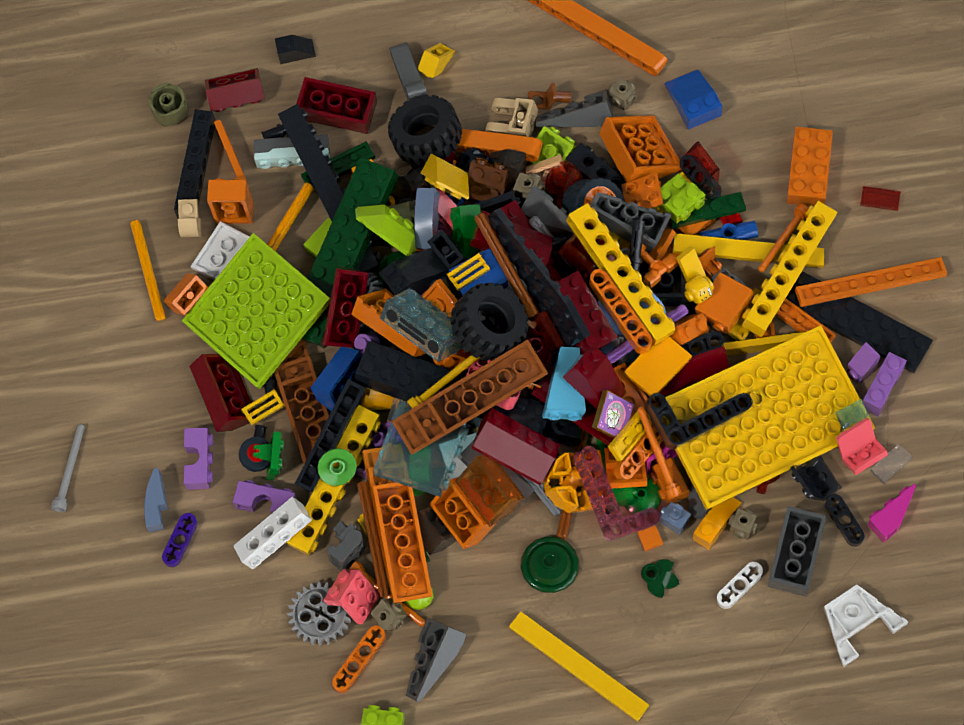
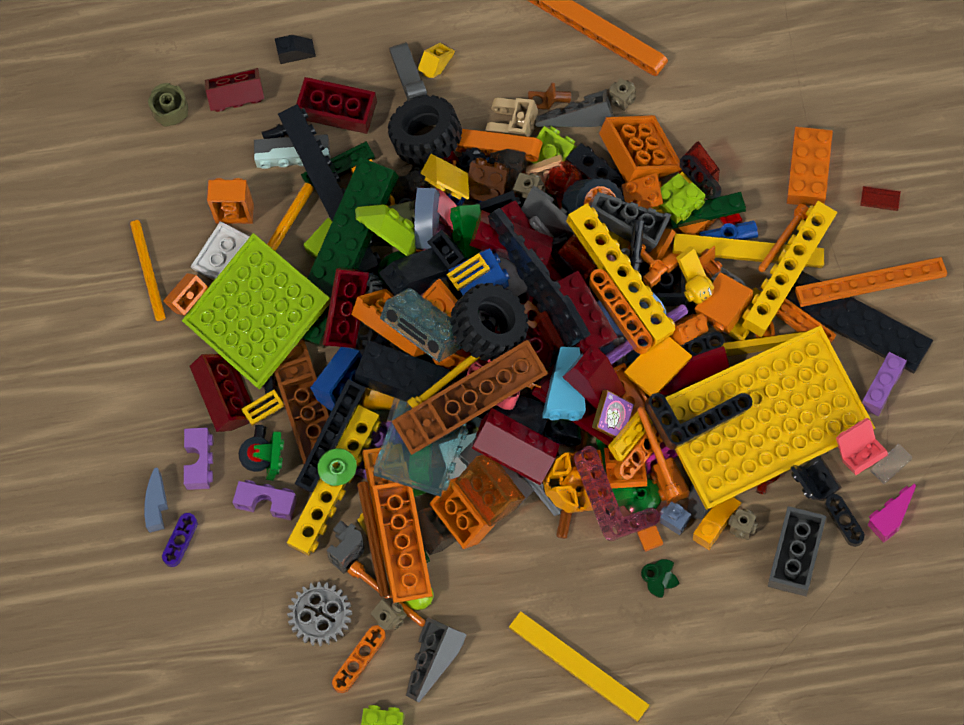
(59, 503): light grey piece -> none
(189, 221): tan brick -> none
(196, 157): black brick -> none
(229, 150): orange tile -> none
(272, 533): white brick -> none
(352, 593): coral bracket -> none
(362, 340): medium lavender brick -> none
(506, 264): dark orange axle -> none
(549, 564): dark green piece -> none
(694, 99): blue slope -> none
(746, 571): white beam -> none
(852, 414): clear light blue panel -> none
(853, 613): white wing -> none
(863, 363): medium lavender slope -> none

